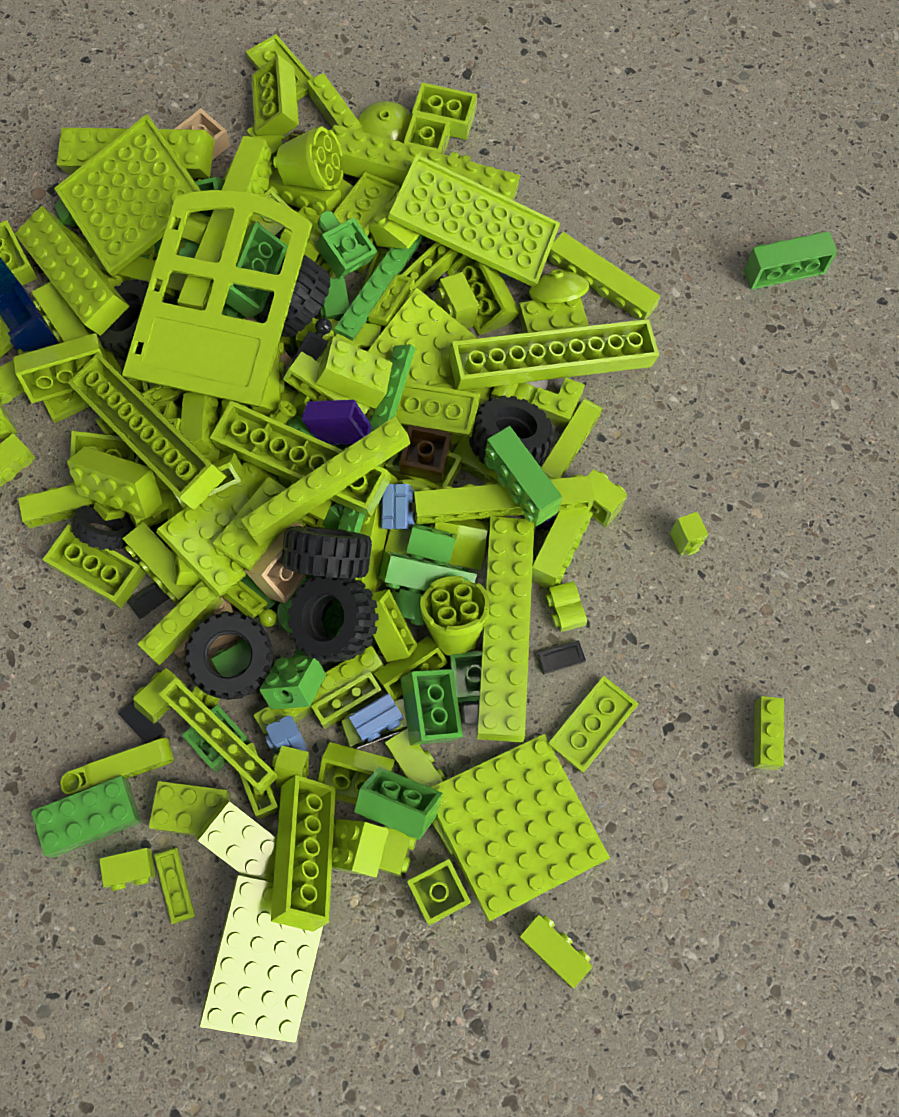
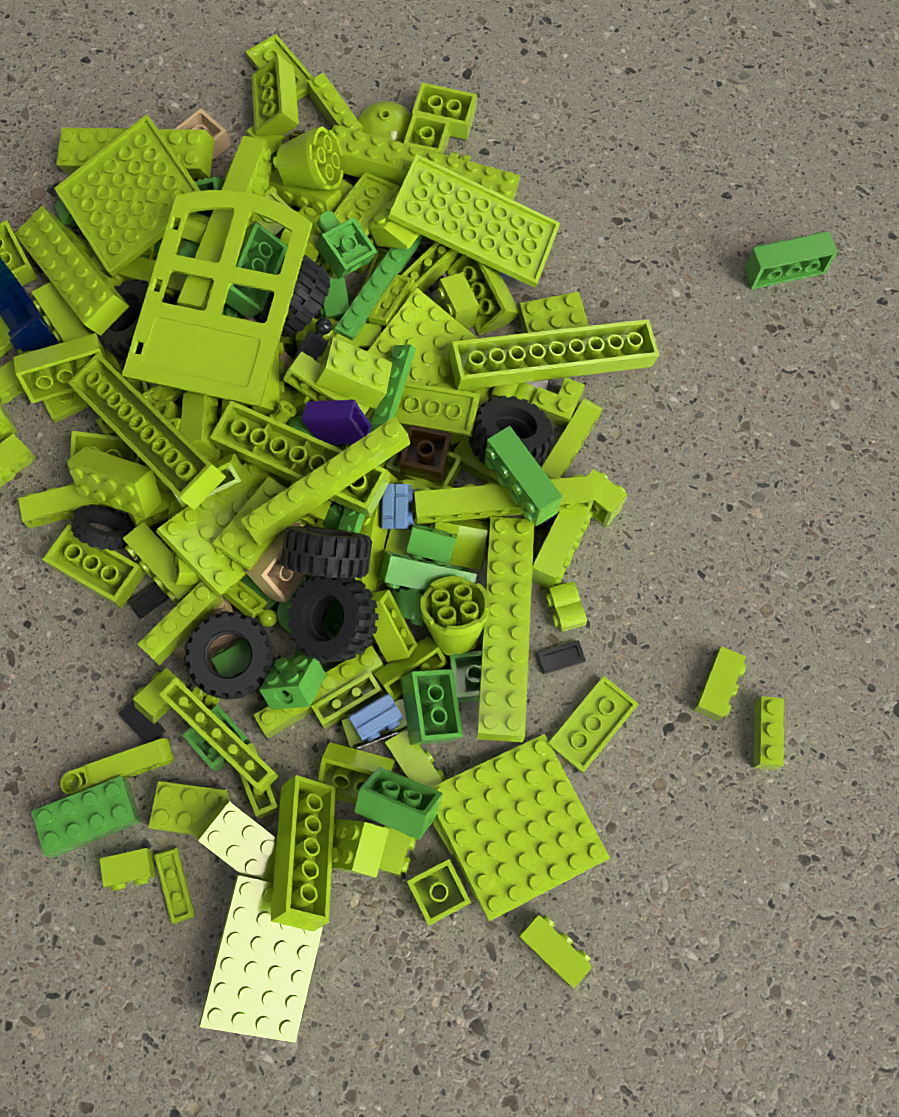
(108, 512): lime tile -> none
(284, 734): medium blue brick -> none
(290, 763): lime brick -> none
(471, 711): tile -> none
(559, 287): lime dish -> none
(604, 277): lime brick -> none
(689, 534): lime brick -> none
(720, 684): none -> lime brick

